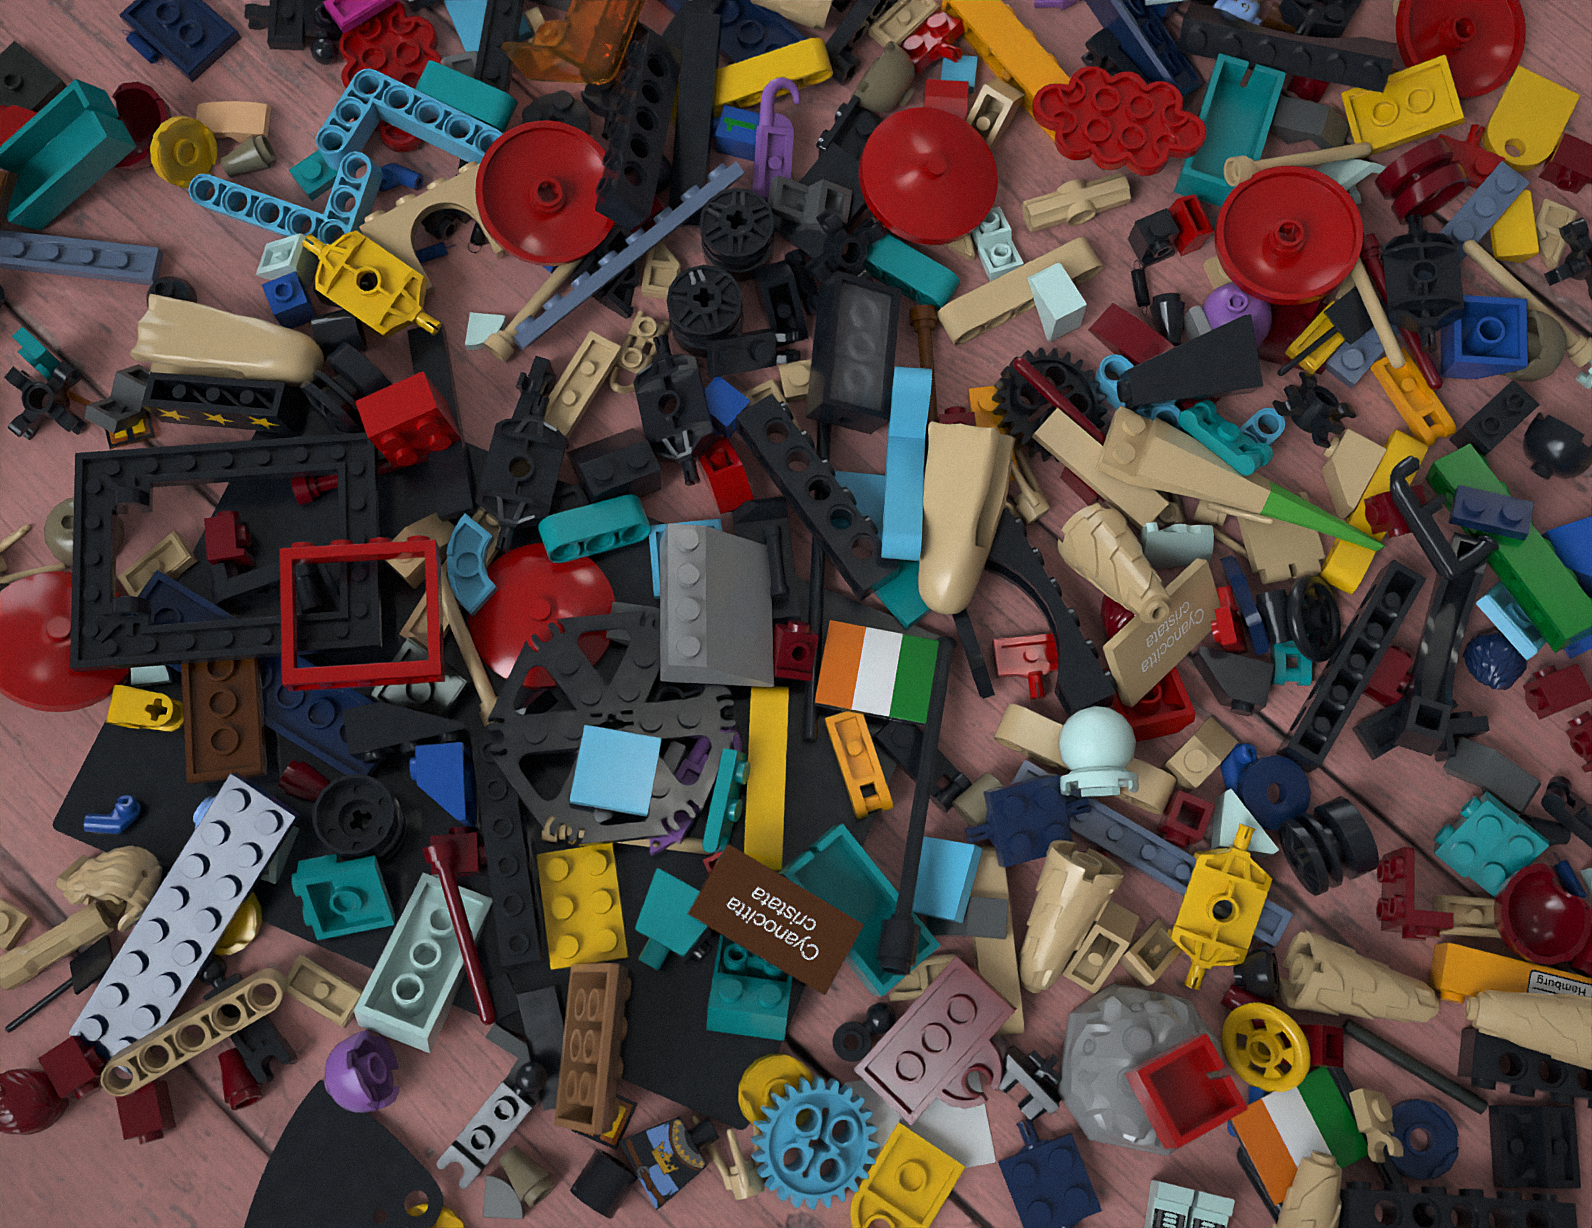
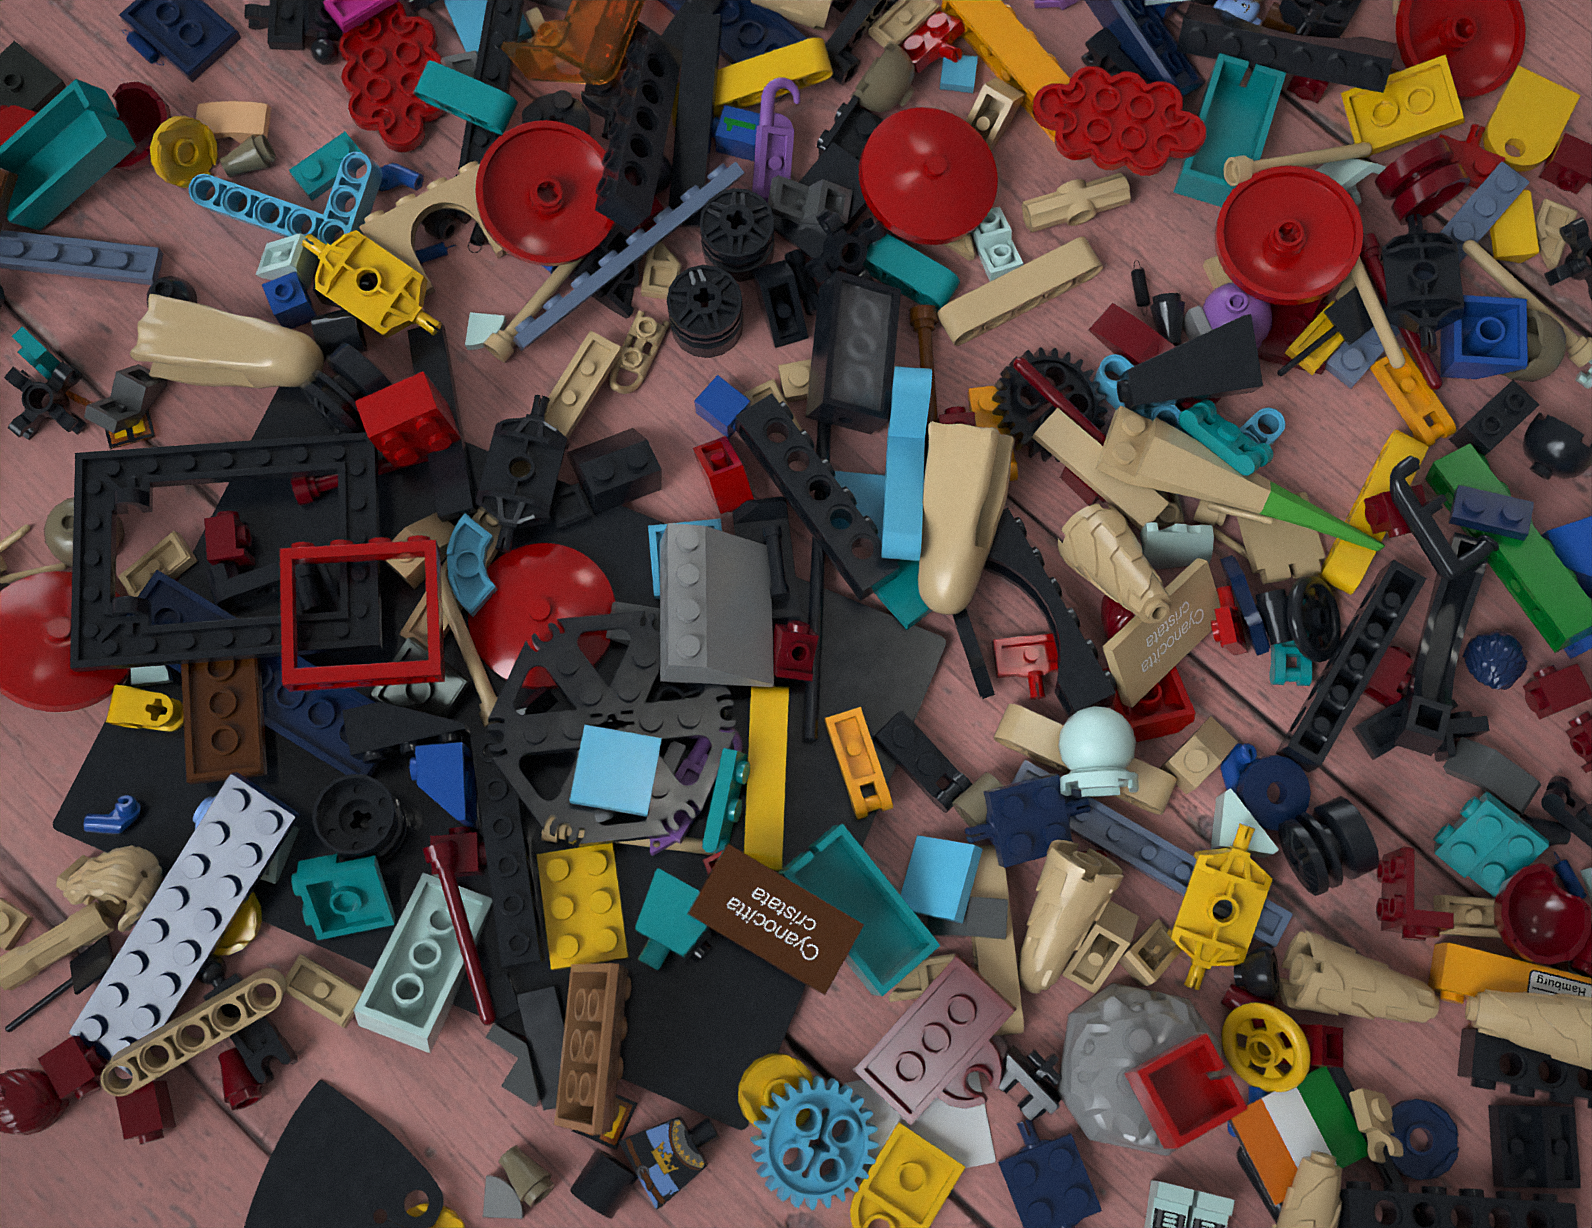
(222, 402): black brick -> none
(302, 781): dark red cone -> none
(361, 1073): medium lavender cylinder -> none
(411, 119): medium azure beam -> none
(494, 1122): plate -> none
(539, 382): black plate -> none
(594, 528): teal beam -> none
(688, 429): black plate -> none
(743, 1176): tan plant -> none
(747, 994): teal slope -> none
(750, 351): black hinge -> none
(878, 1019): black plate -> none
(902, 682): flag -> none
(947, 96): red piece -> none
(1032, 501): tan plant -> none
(1057, 301): light aqua slope -> none
(1154, 238): black brick -> none
(1185, 819): dark red brick -> none
(1191, 222): red piece -> none
(1235, 679): black slope -> none
(1304, 120): dark grey slope -> none
(1314, 409): black pin -> none
(1349, 469): tan slope -> none
(1415, 1066): pearl dark grey bar -> none
(1511, 620): medium azure tile -> none

